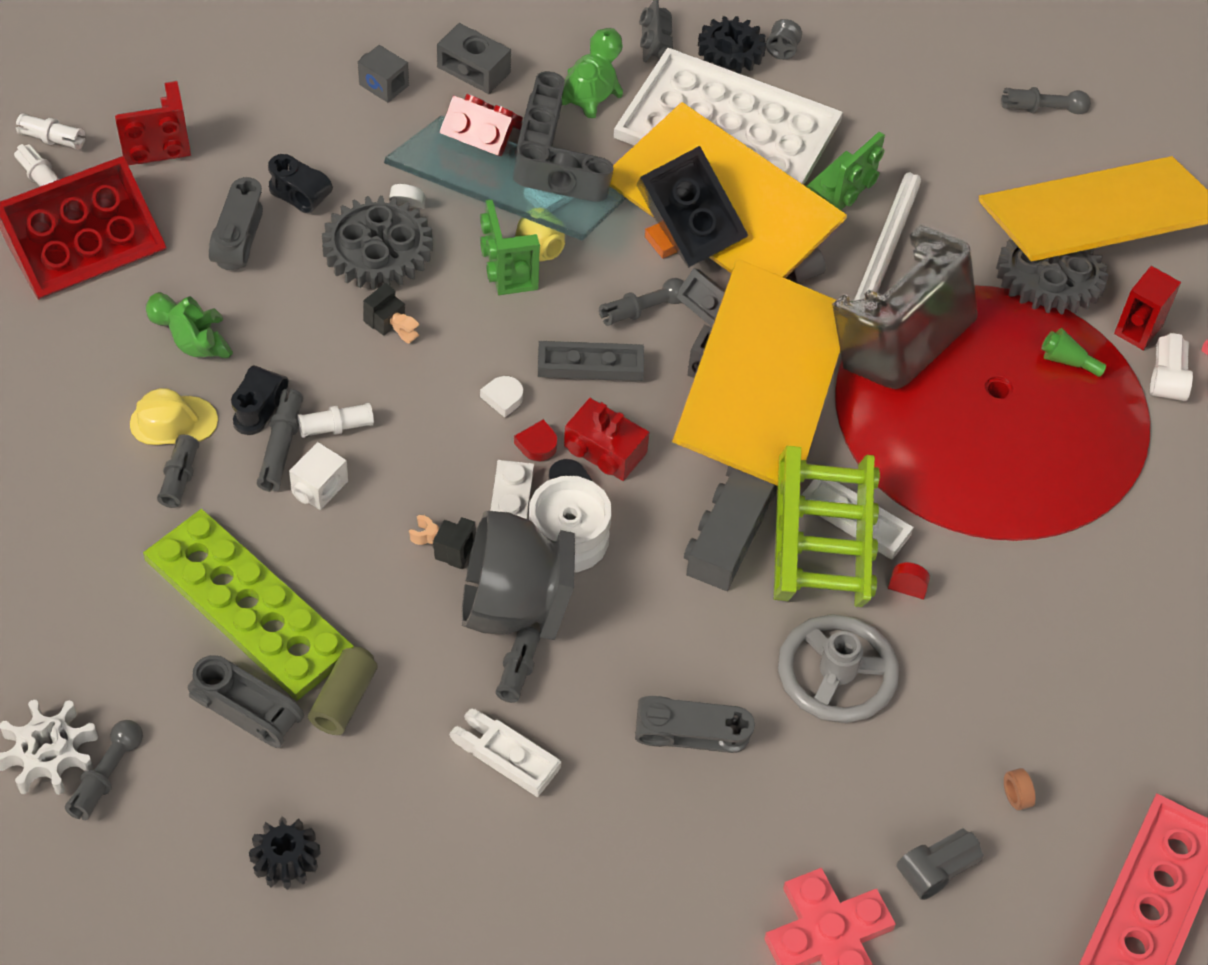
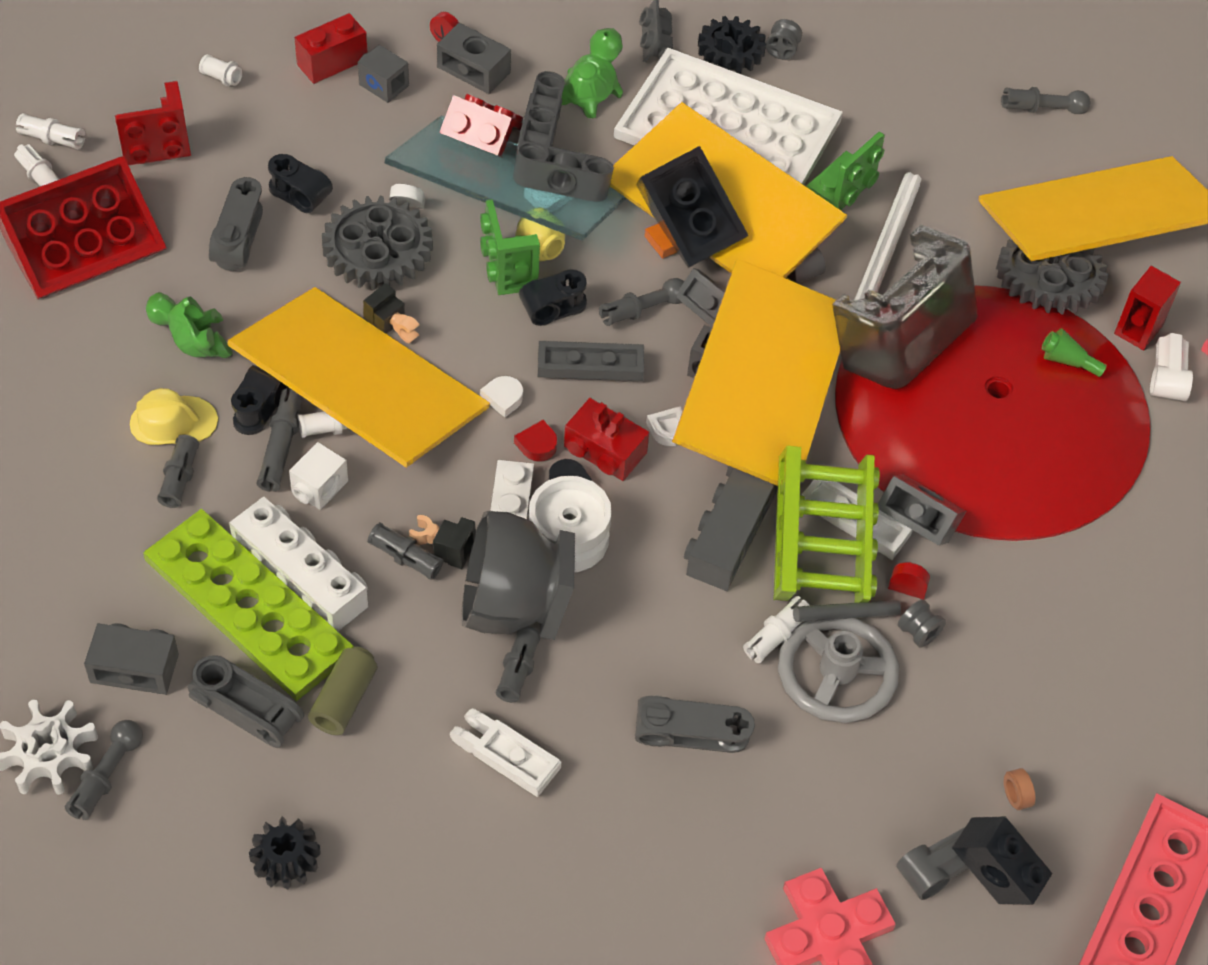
(131, 658): none -> dark grey brick
(227, 73): none -> white pin
(301, 562): none -> white brick
(330, 48): none -> red brick
(359, 376): none -> yellow piece
(405, 551): none -> dark grey pin
(442, 25): none -> red tile
(551, 298): none -> black piece
(664, 424): none -> white tile
(775, 631): none -> white pin
(846, 610): none -> dark grey bar
(921, 509): none -> dark grey brick
(921, 623): none -> dark grey wheel
(1002, 860): none -> black brick

